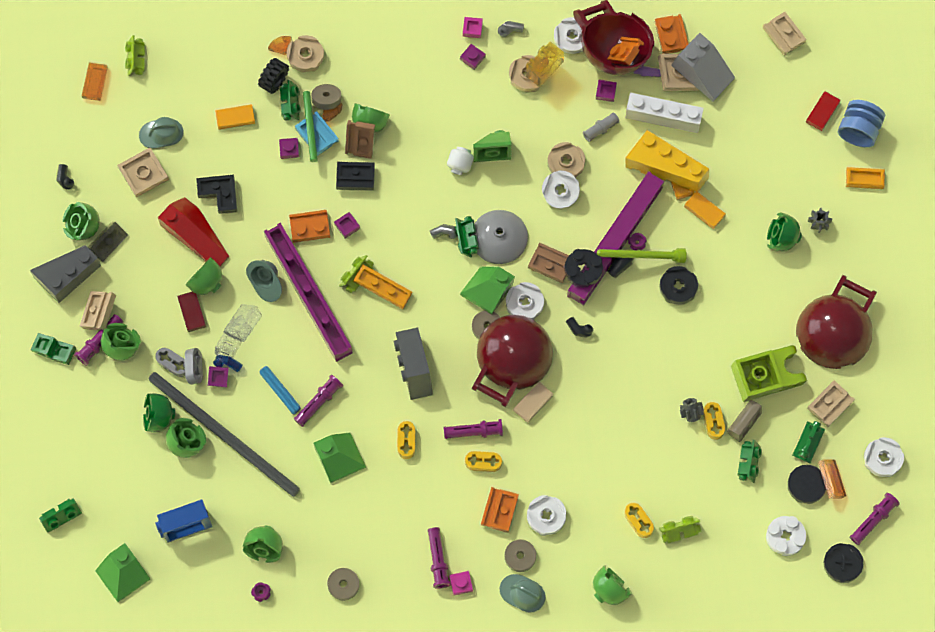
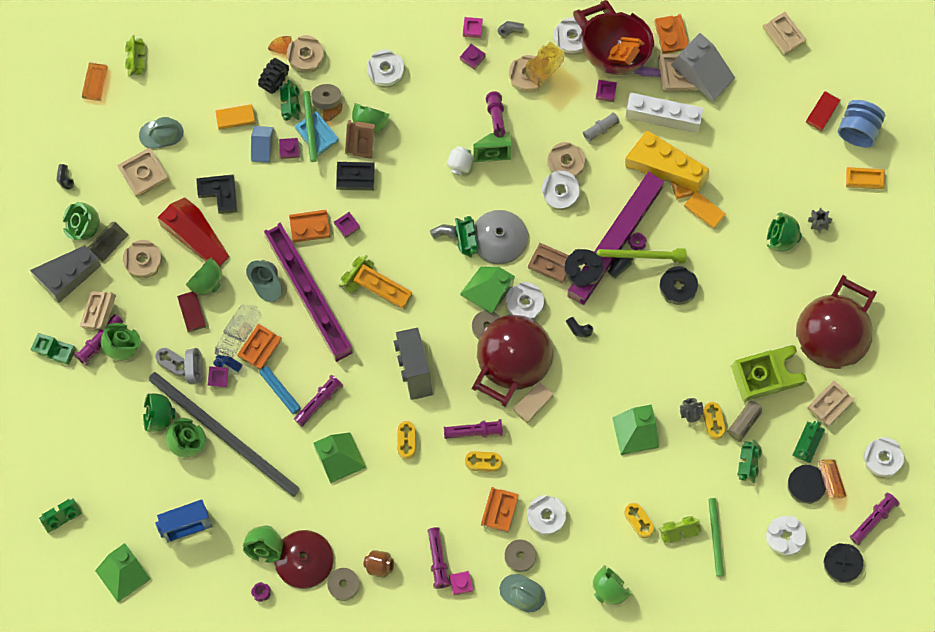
(145, 269): none -> tan plate
(259, 347): none -> orange plate
(261, 144): none -> medium blue slope
(308, 571): none -> dark red dish
(379, 563): none -> dark orange head
(387, 58): none -> white plate
(495, 109): none -> magenta pin
(636, 430): none -> bright green slope
(716, 537): none -> bright green bar

